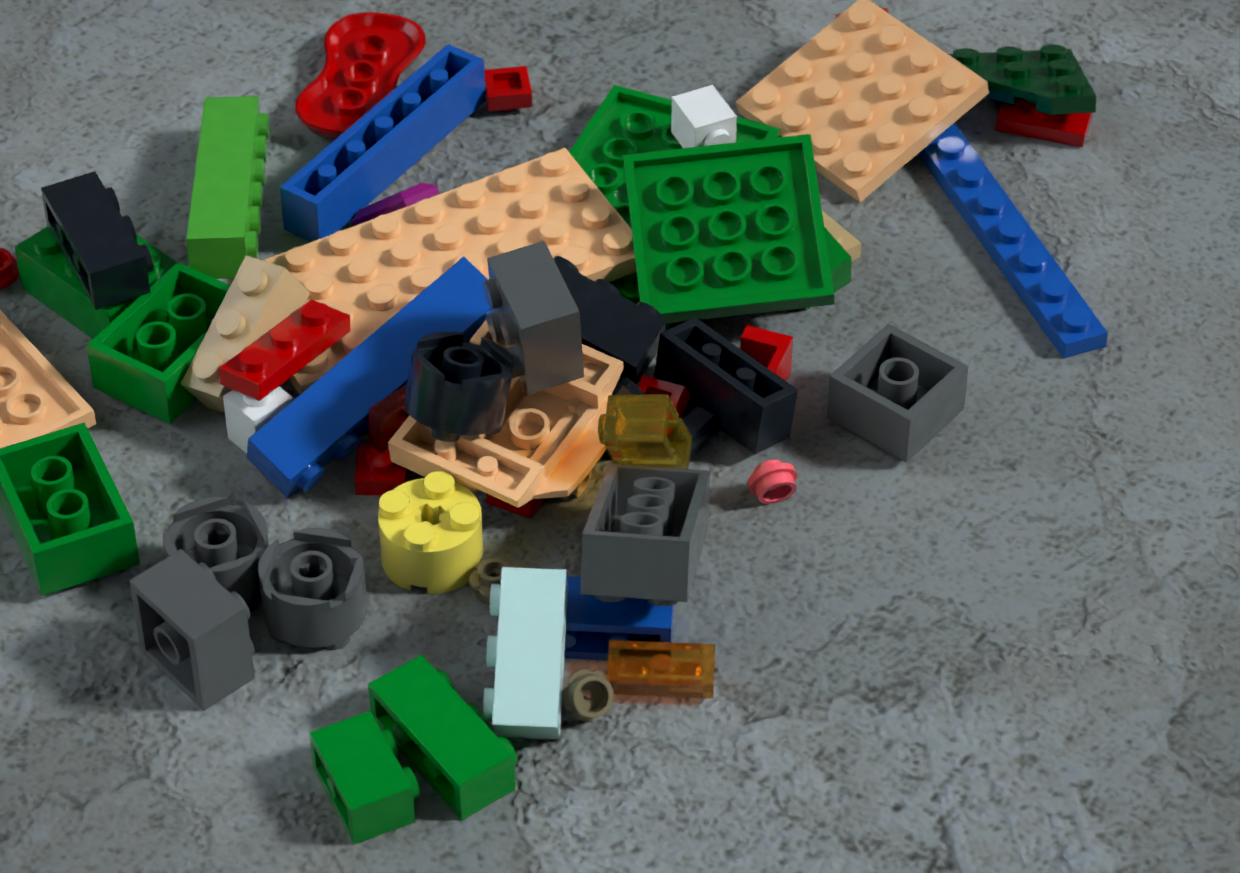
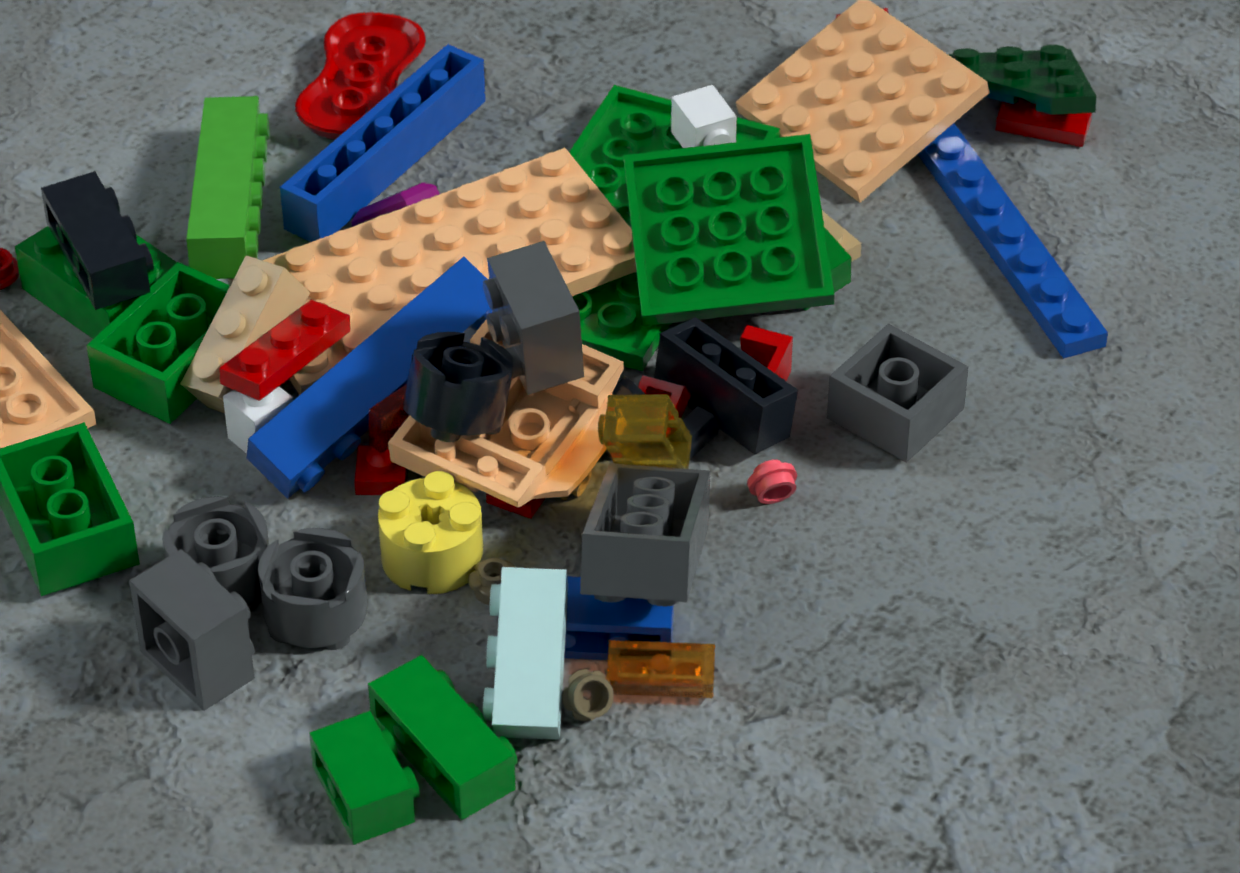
(508, 88): red plate -> none
(613, 322): black brick -> none

